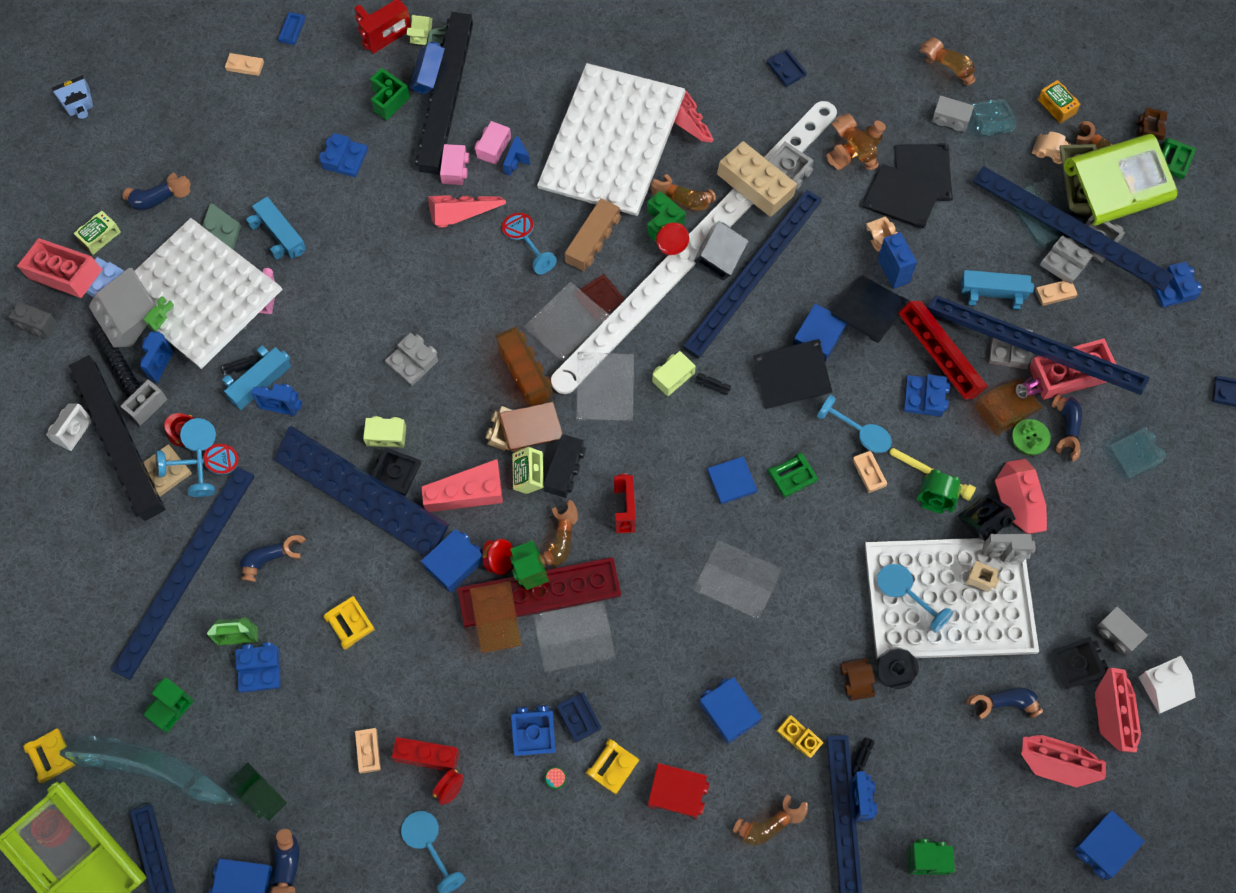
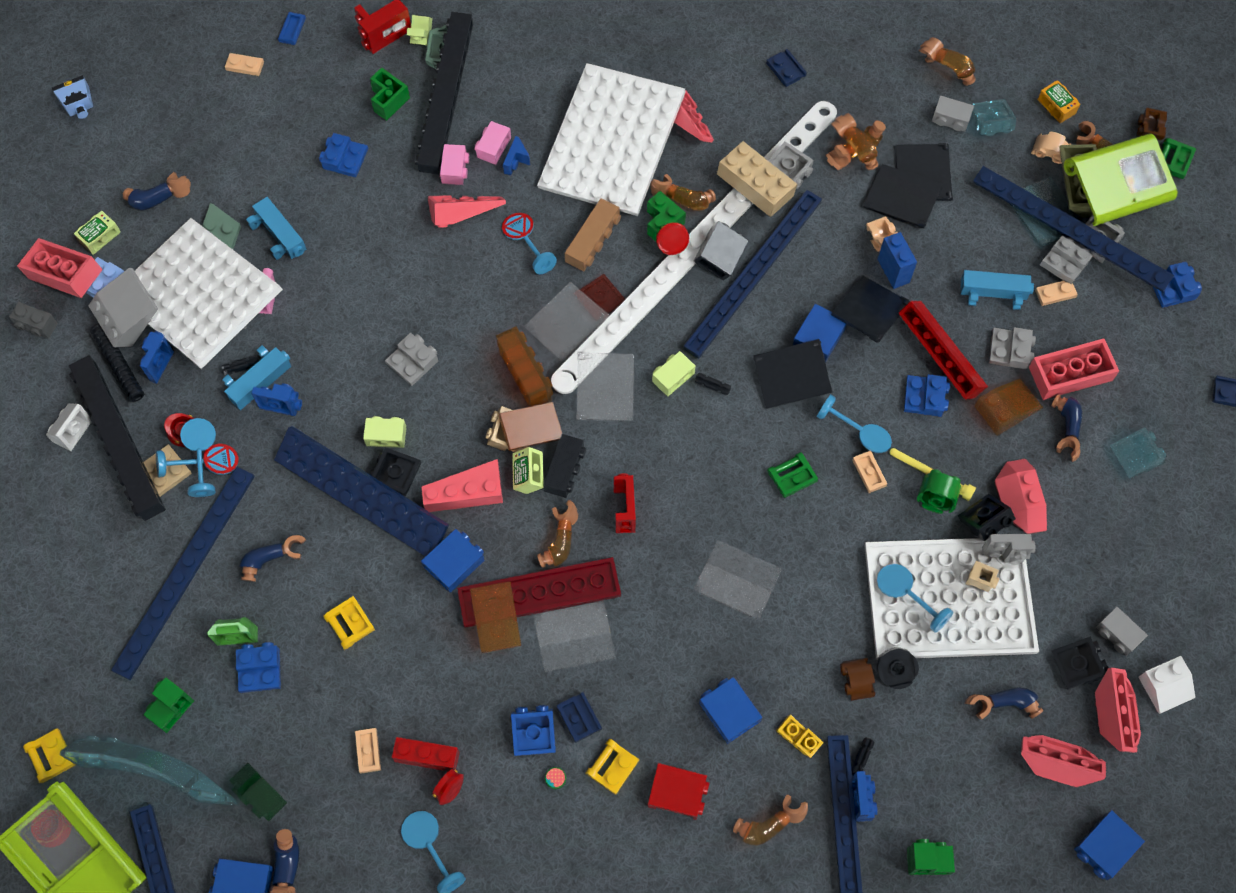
(144, 402): light grey brick -> none
(157, 315): bright green plate -> none
(426, 67): brick -> none
(497, 556): red piece -> none
(528, 565): green brick -> none
(732, 480): blue tile -> none
(1025, 389): piece -> none
(1027, 429): bright green plate -> none
(1039, 345): dark blue plate -> none

